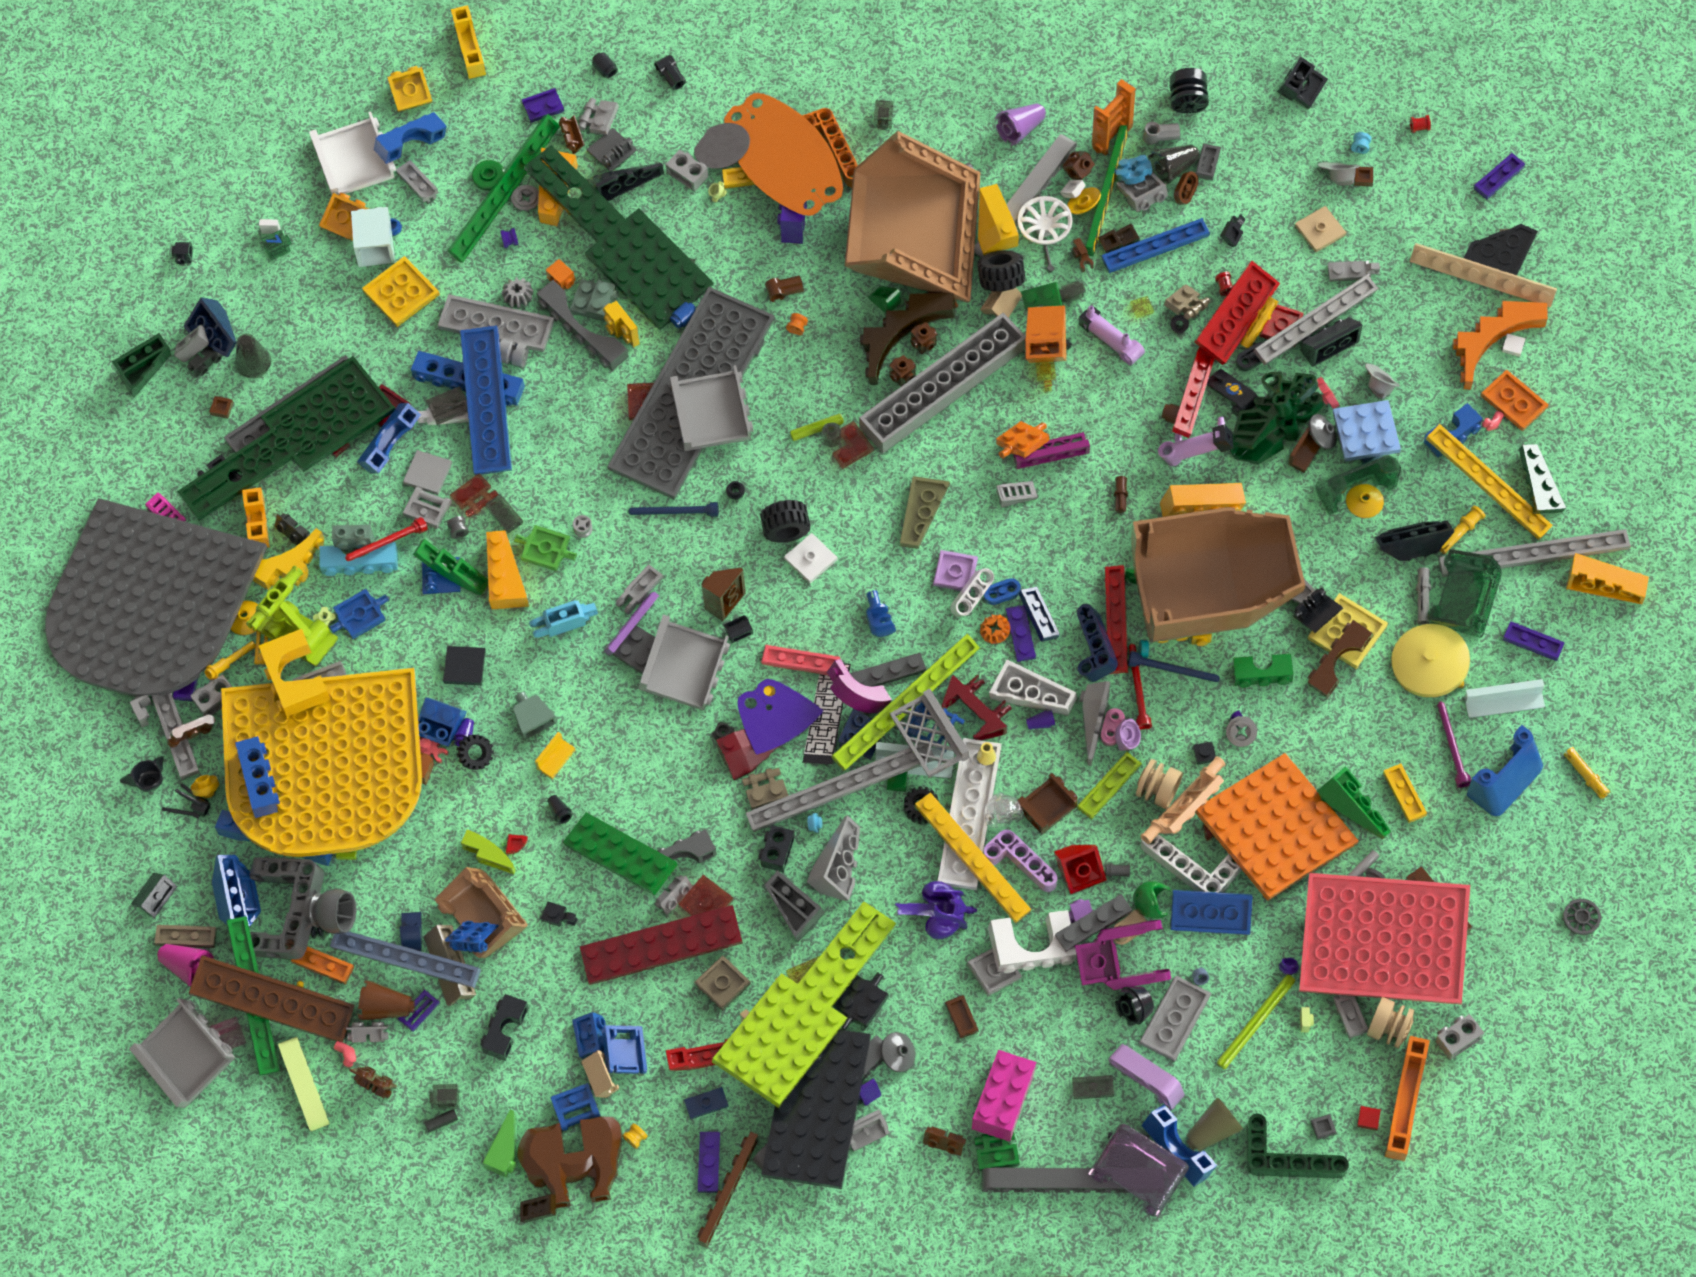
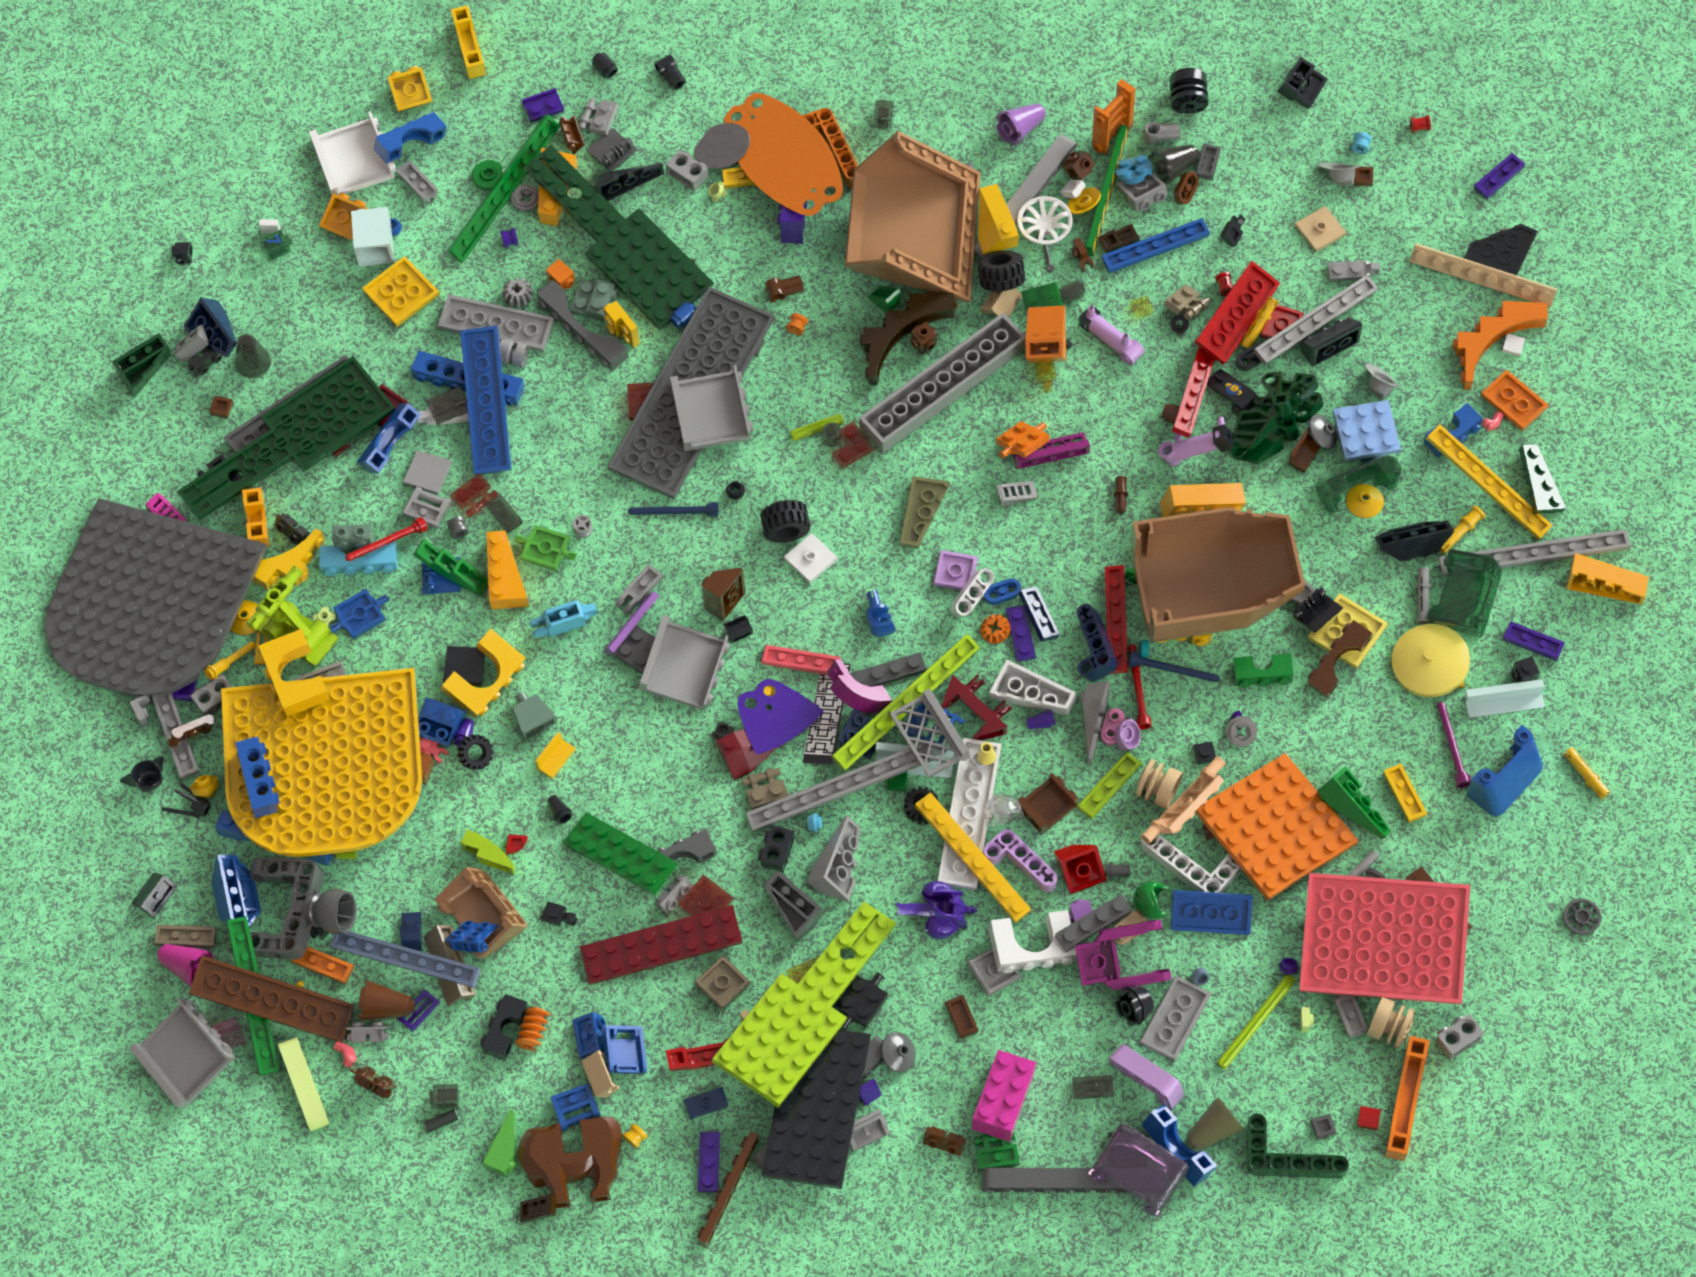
(506, 661): none -> yellow arch
(531, 1027): none -> orange piece
(902, 370): reddish brown brick -> none
(1328, 396): coral plate -> none
(1525, 670): none -> black brick

